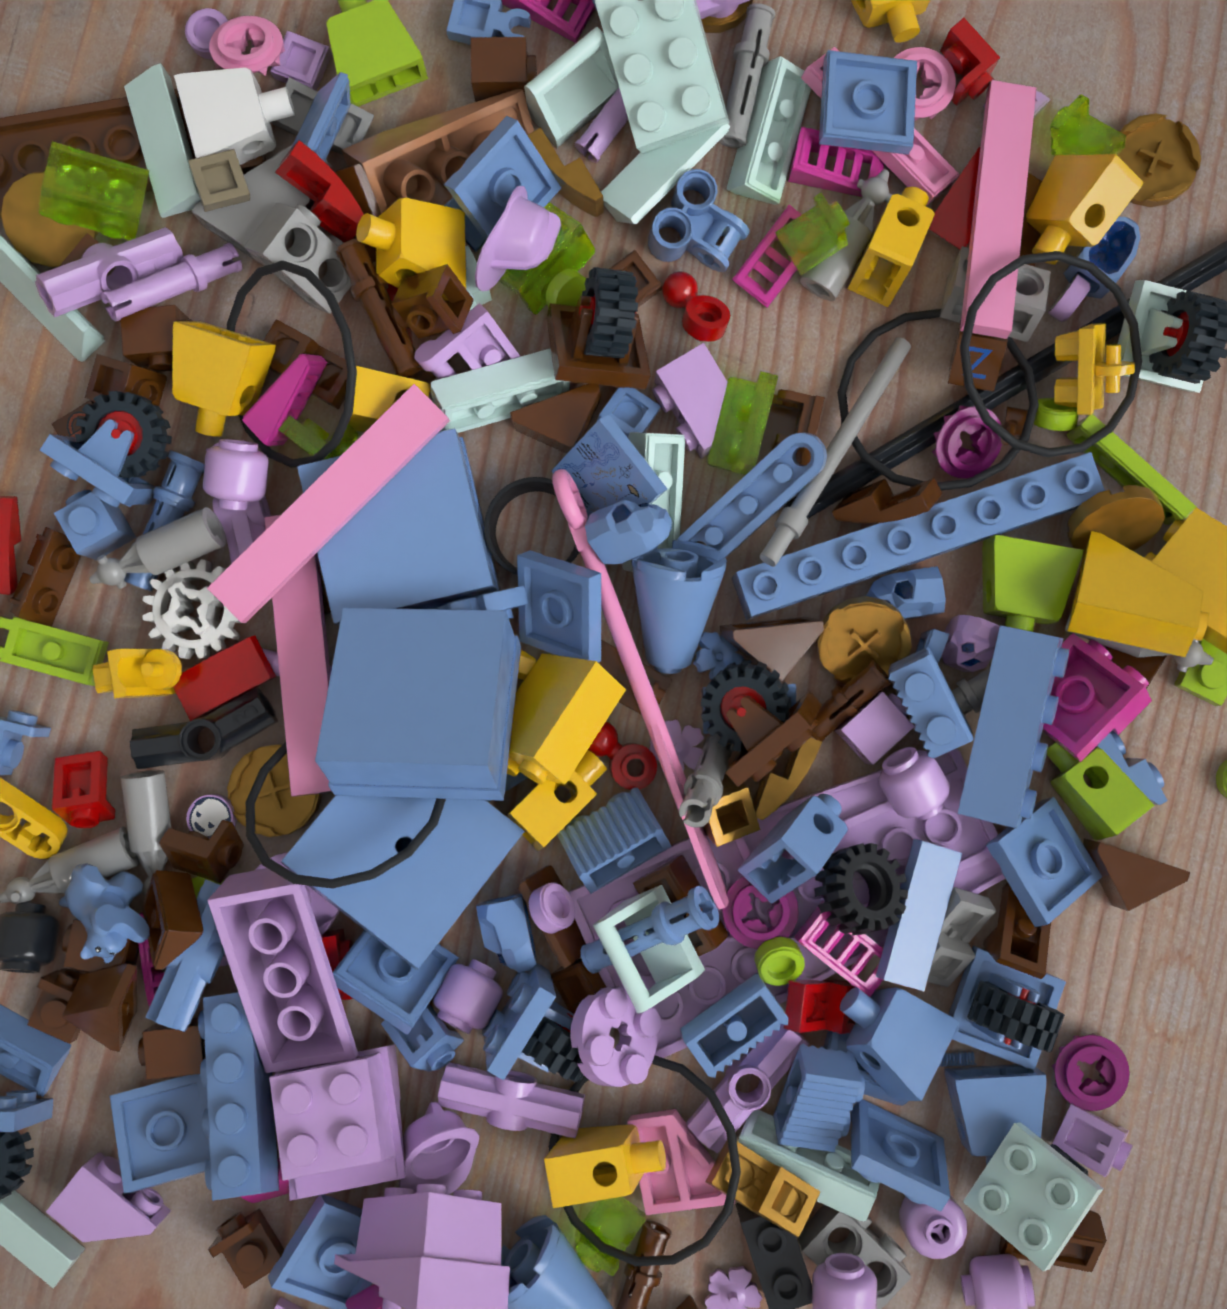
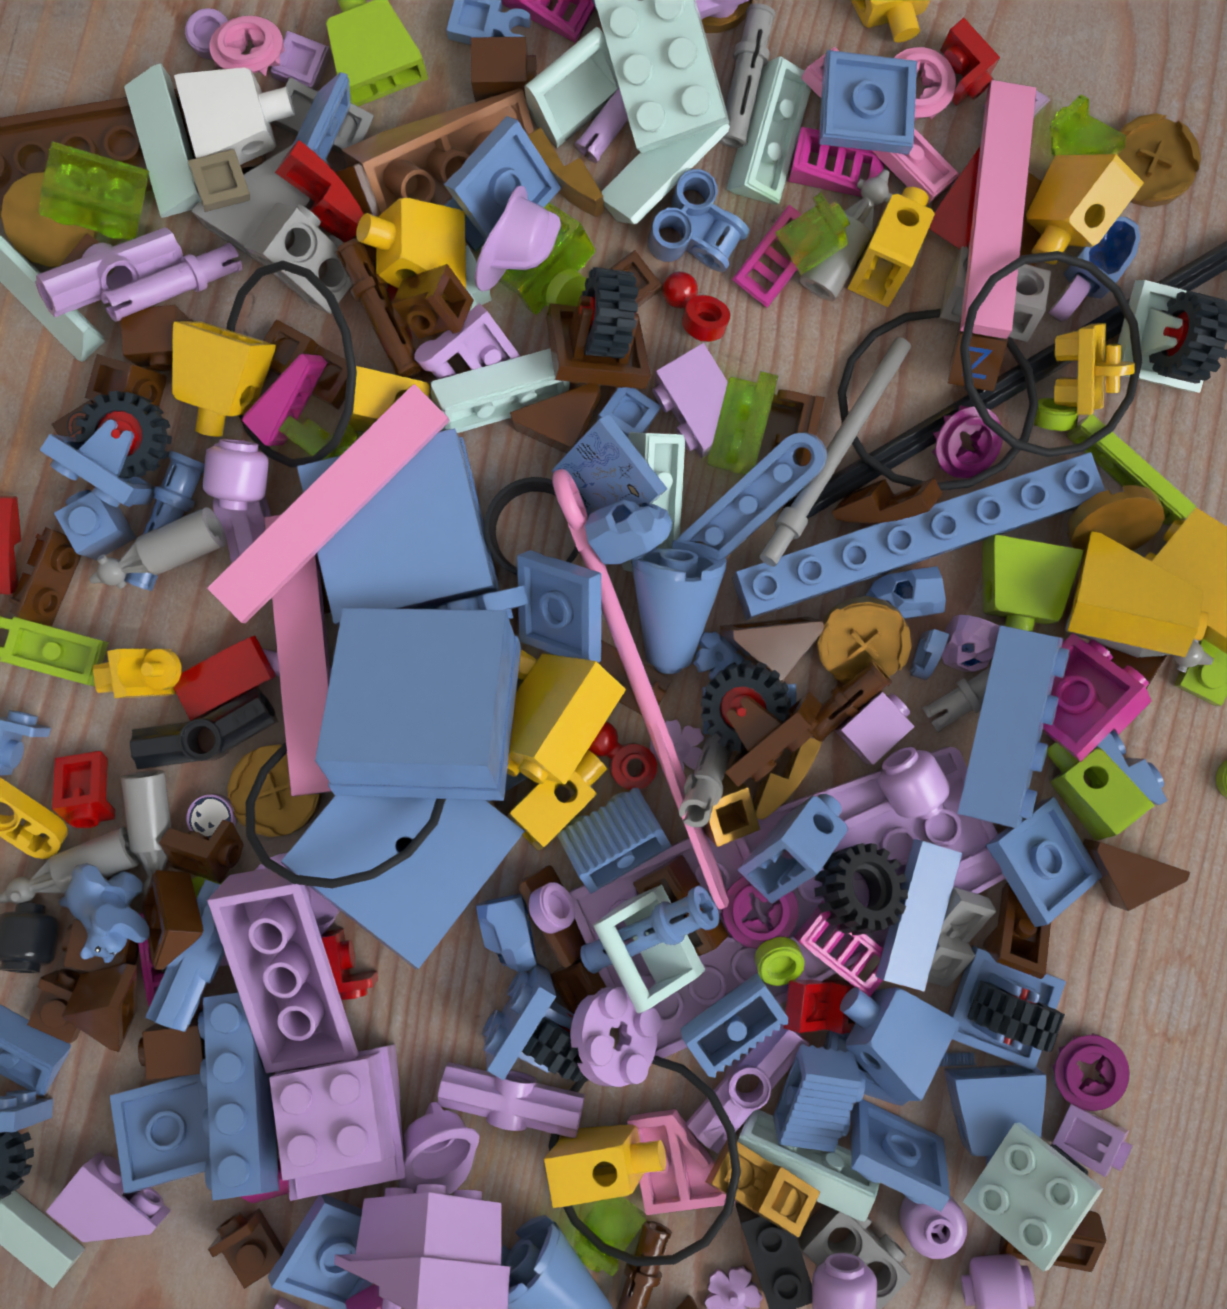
(177, 618): white gear -> none
(388, 983): medium blue tile -> none
(429, 1042): medium blue bracket -> none
(468, 996): lavender head -> none
(930, 703): medium blue brick -> none
(1014, 421): reddish brown hand -> none

